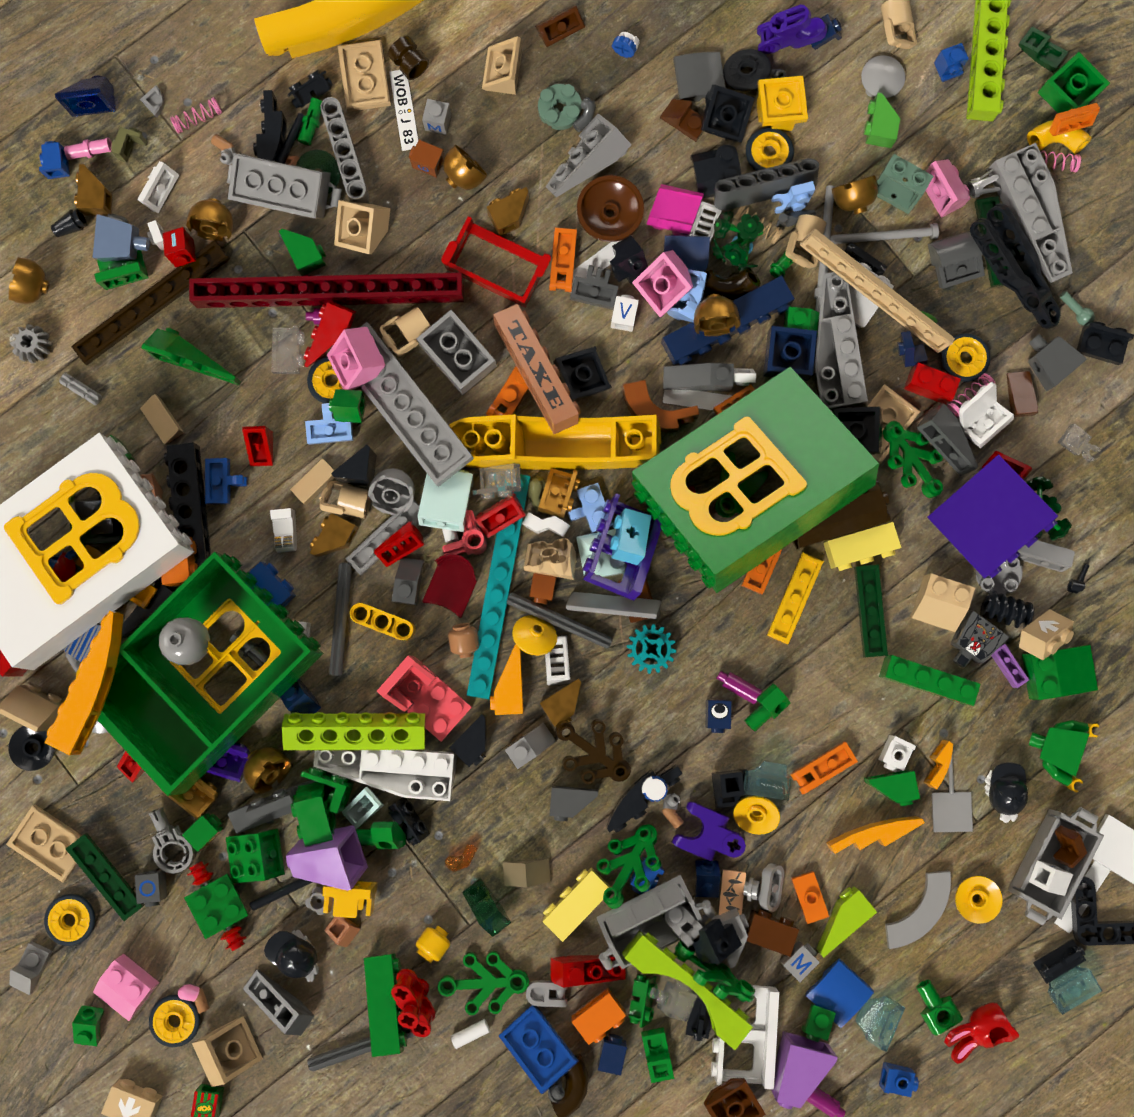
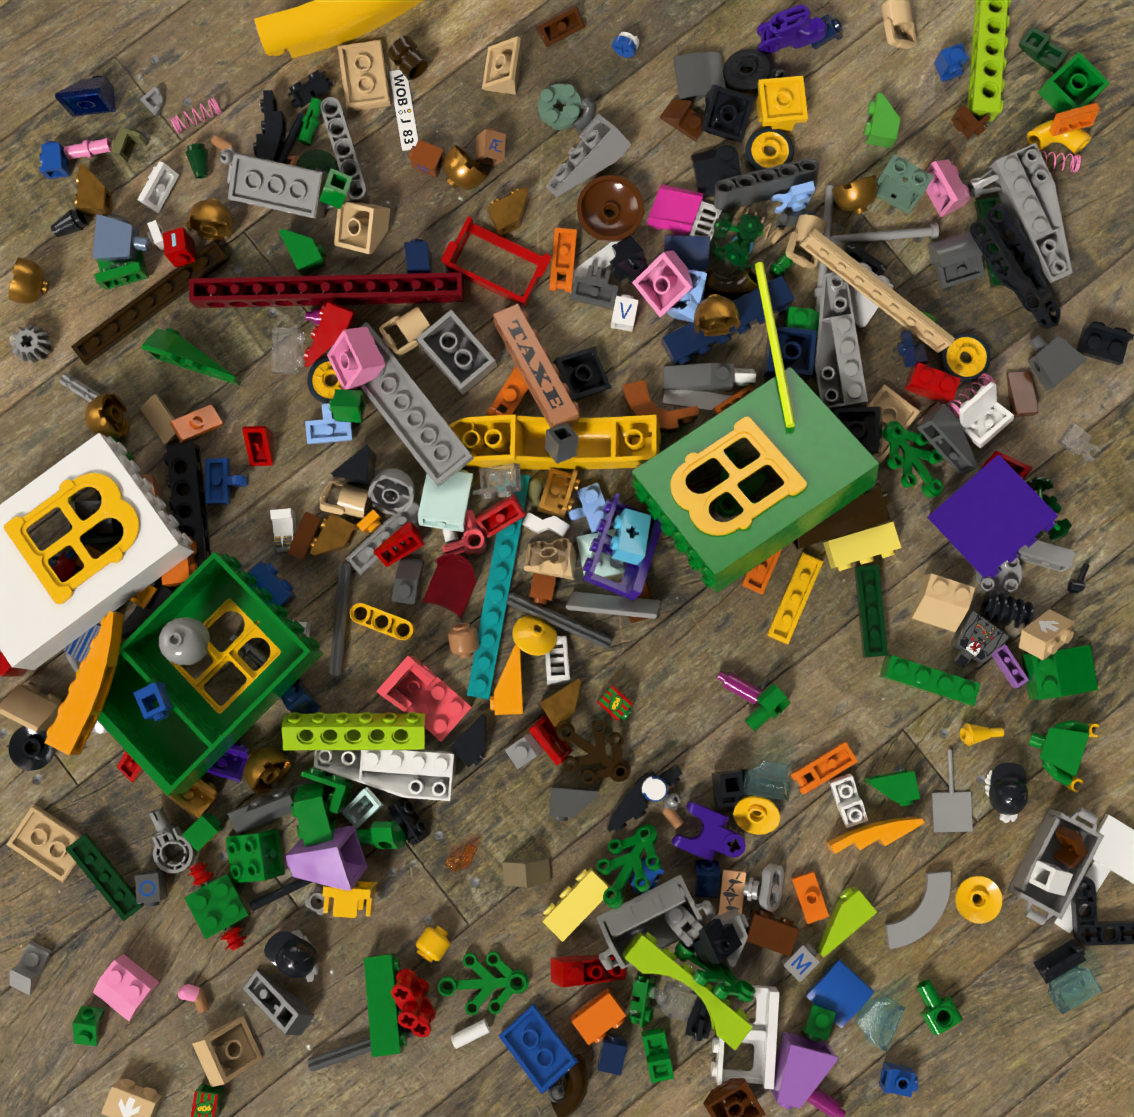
(84, 920): yellow wheel -> none
(106, 416): none -> pearl gold cylinder
(147, 699): none -> blue brick
(167, 1034): yellow wheel -> none
(196, 423): none -> orange plate
(198, 159): none -> dark green cone
(304, 535): none -> reddish brown slope
(313, 482): tan slope -> none
(335, 188): none -> green brick
(342, 931): nougat slope -> none
(370, 522): none -> light orange plate
(418, 256): none -> dark blue slope
(436, 116): light grey brick -> none
(486, 908): clear green slope -> none
(490, 147): none -> medium nougat brick
(538, 994): light grey plate -> none
(550, 741): none -> red tile
(561, 442): none -> dark grey brick
(615, 703): none -> brick
(661, 661): teal gear -> none
(718, 715): dark blue brick -> none
(775, 346): none -> neon yellow piece
(848, 800): none -> white slope
(883, 75): light grey dish -> none
(891, 746): white brick -> none
(941, 756): light orange slope -> none
(968, 124): none -> reddish brown bracket
(973, 734): none -> yellow cone
(985, 1027): red piece -> none
(1083, 315): sand green bar -> none

